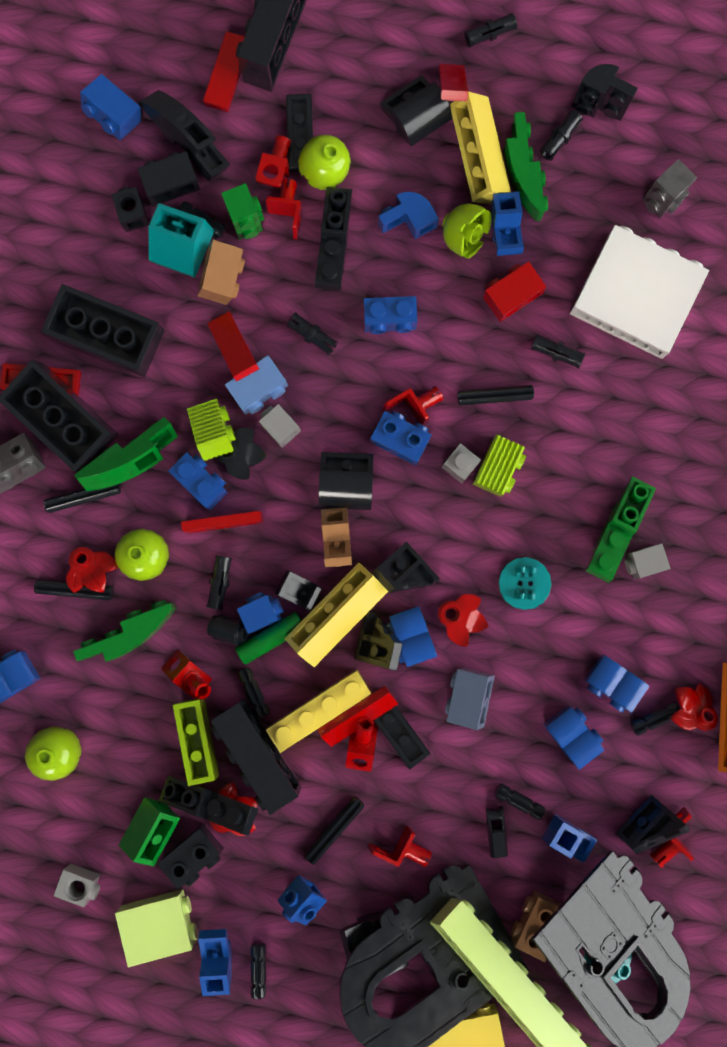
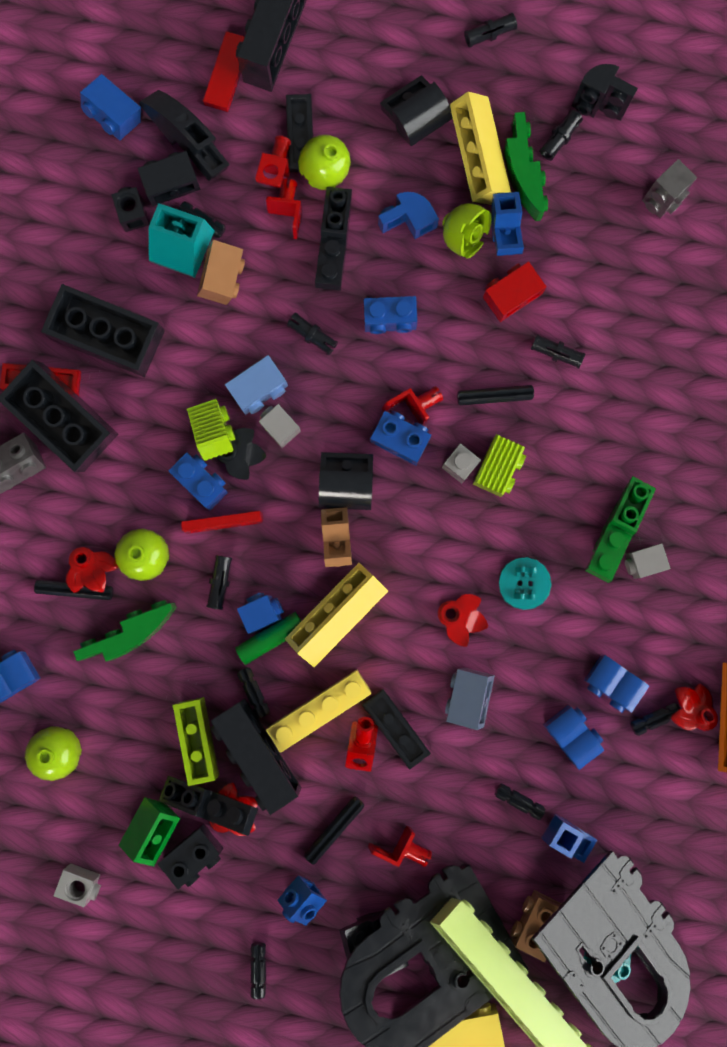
(78, 497): black axle -> none
(120, 464): green slope -> none
(156, 927): yellowish green brick -> none
(188, 676): red bracket -> none
(215, 962): blue brick -> none
(227, 629): black brick -> none
(233, 346): red tile -> none
(243, 211): green brick -> none
(298, 590): black bracket -> none
(346, 722): red tile -> none
(377, 643): black wing -> none
(405, 571): black wing -> none
(414, 635): blue brick -> none
(453, 82): red tile -> none
(496, 835): black bar -> none
(639, 291): white brick -> none
(651, 826): black wing -> none
(670, 848): red bracket -> none

